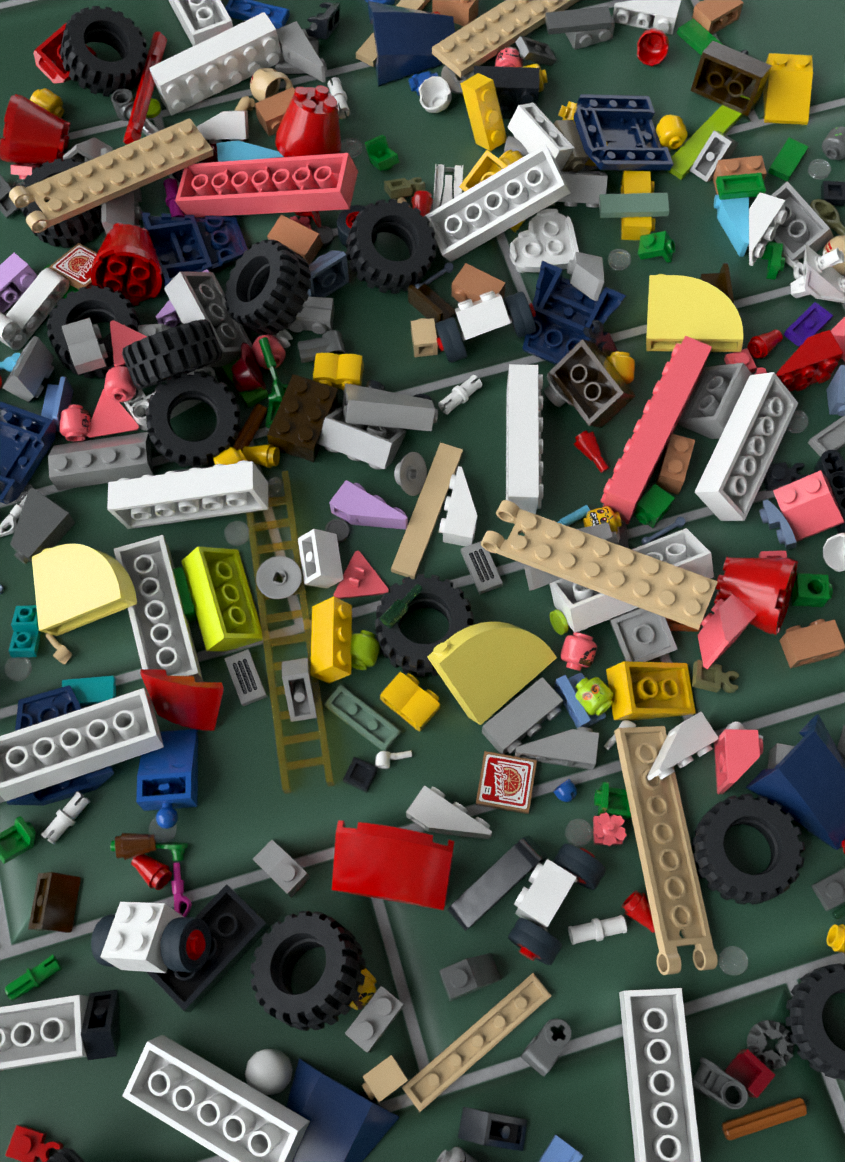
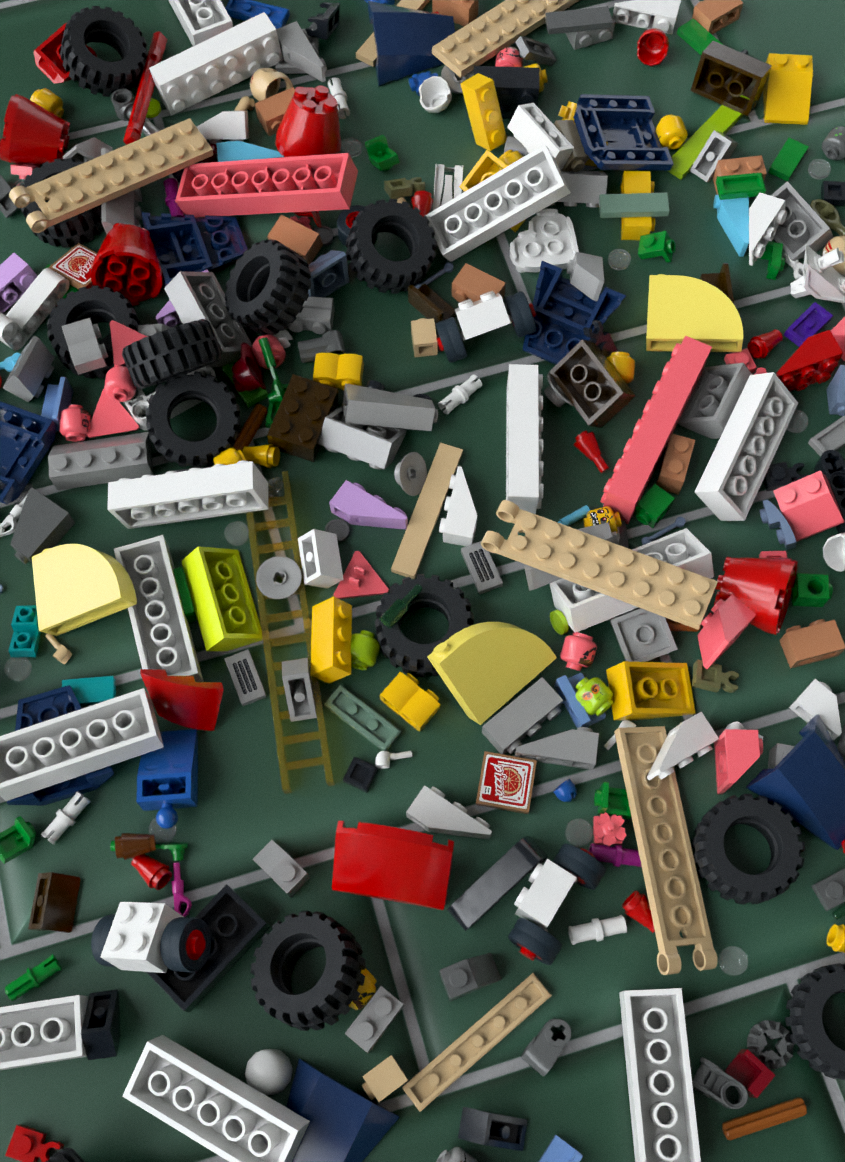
(615, 855): none -> magenta pin
(819, 700): none -> white slope

